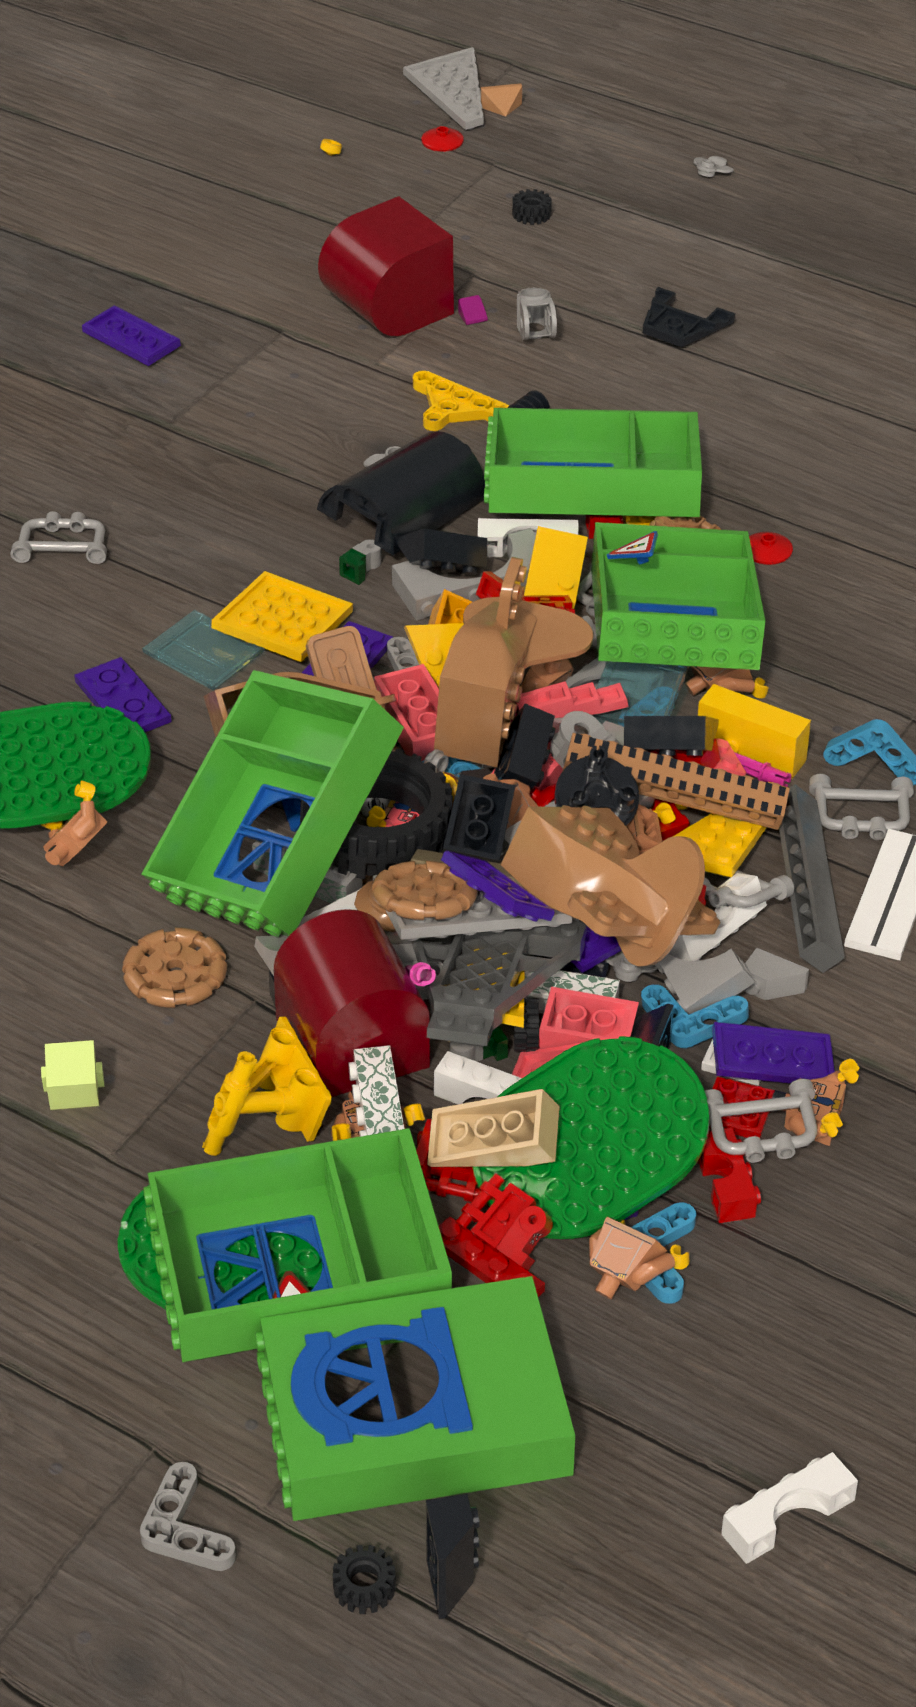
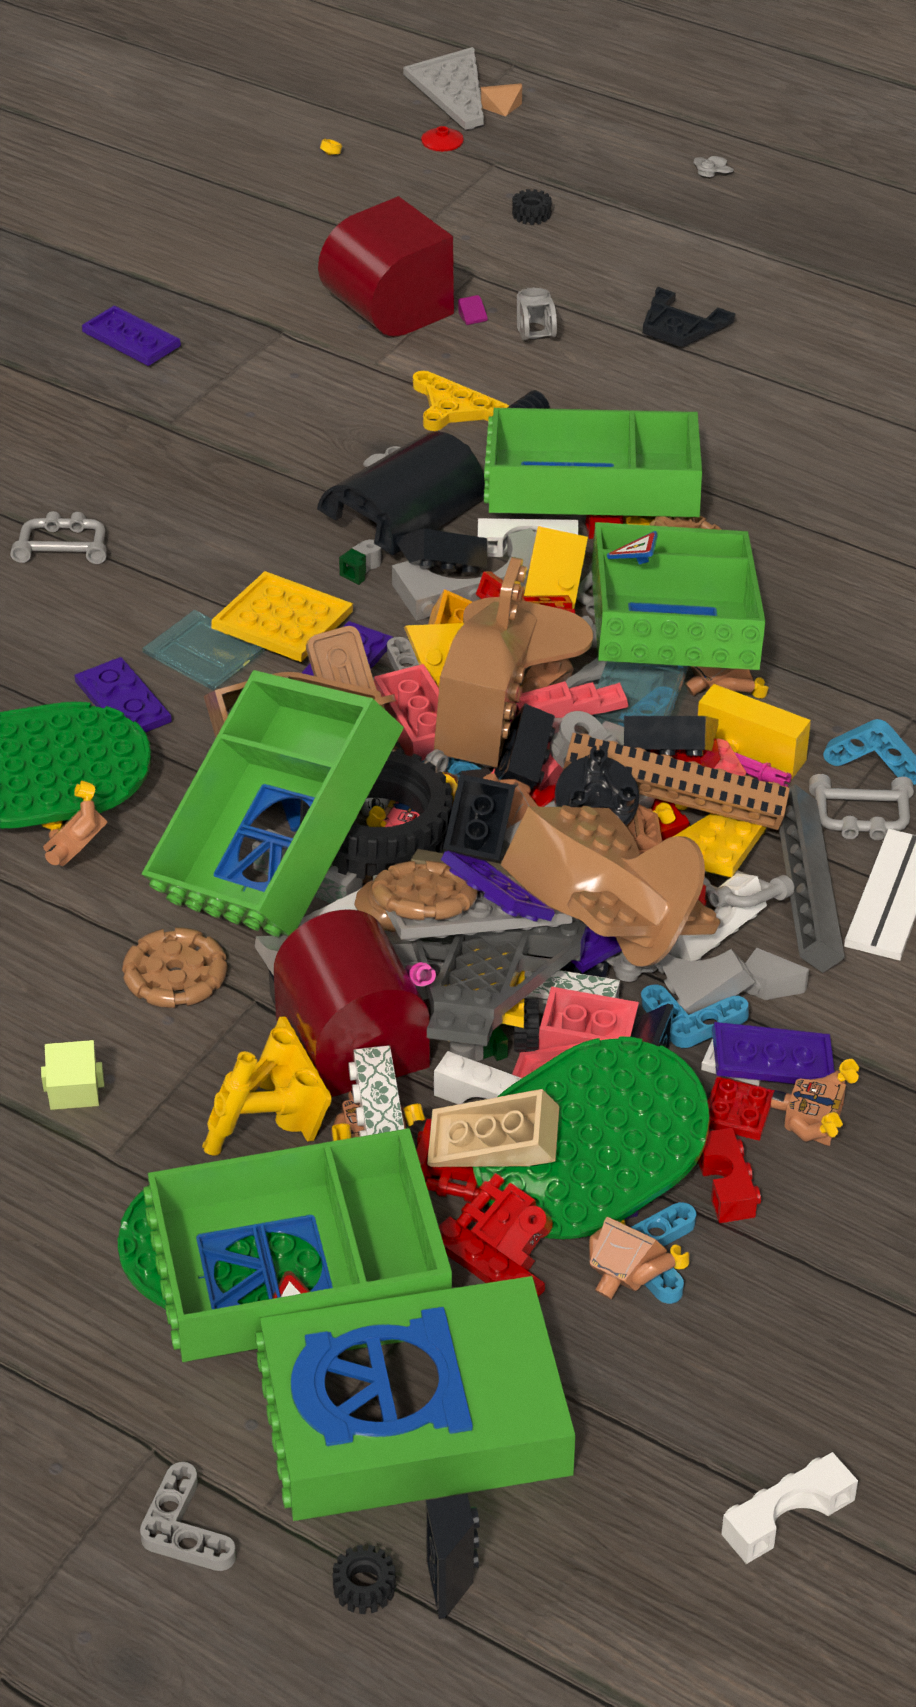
(753, 1147): light grey bar -> none
(770, 548): red dish -> none

